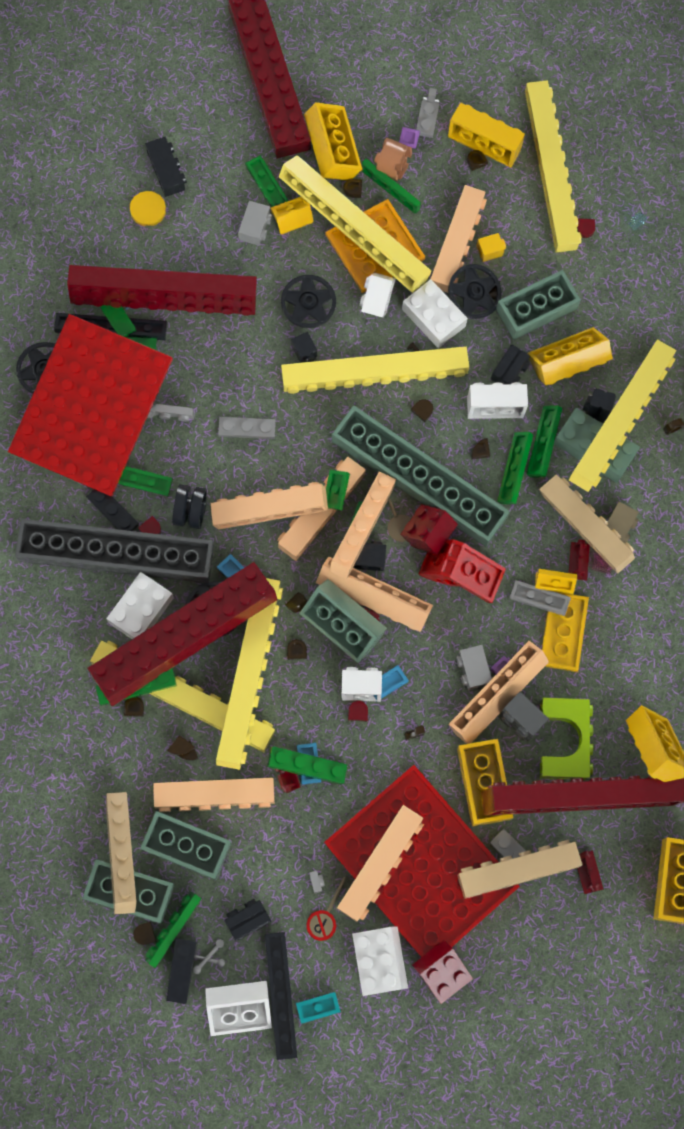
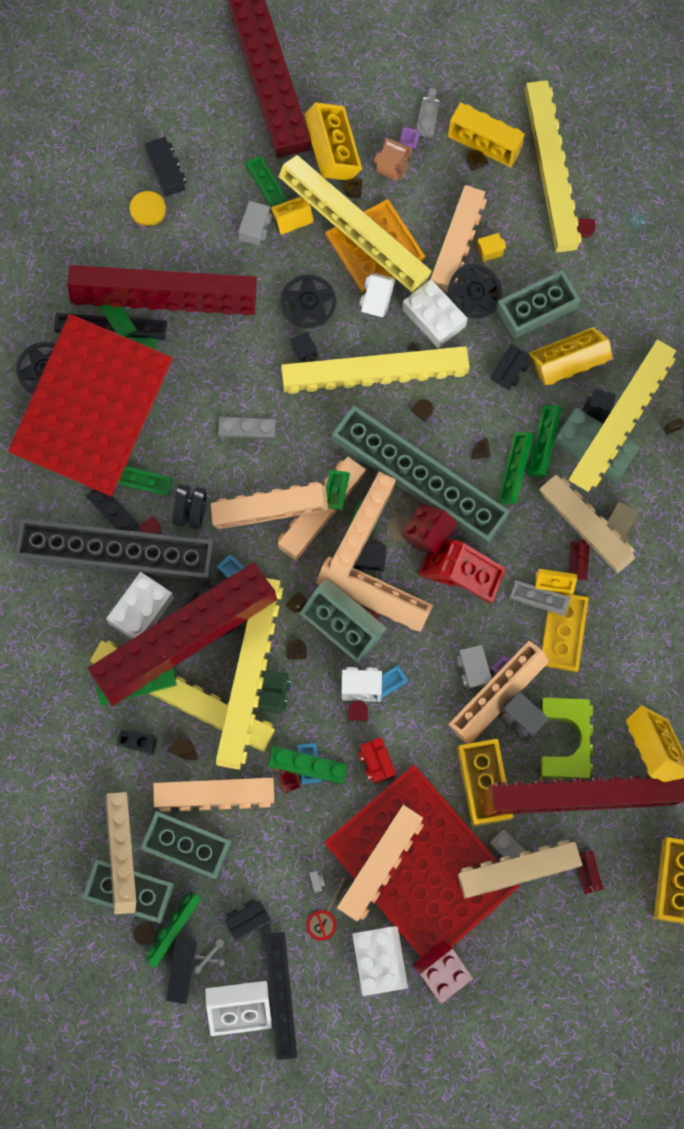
(134, 707): dark brown tile -> none
(137, 741): none -> black leg
(167, 411): light grey hinge -> none
(274, 682): none -> clear green piece
(318, 1007): teal plate -> none
(377, 761): none -> red brick
(391, 186): green tile -> none
(418, 731): dark brown tile -> none
(497, 400): white brick -> none
(600, 565): clear pink tile -> none

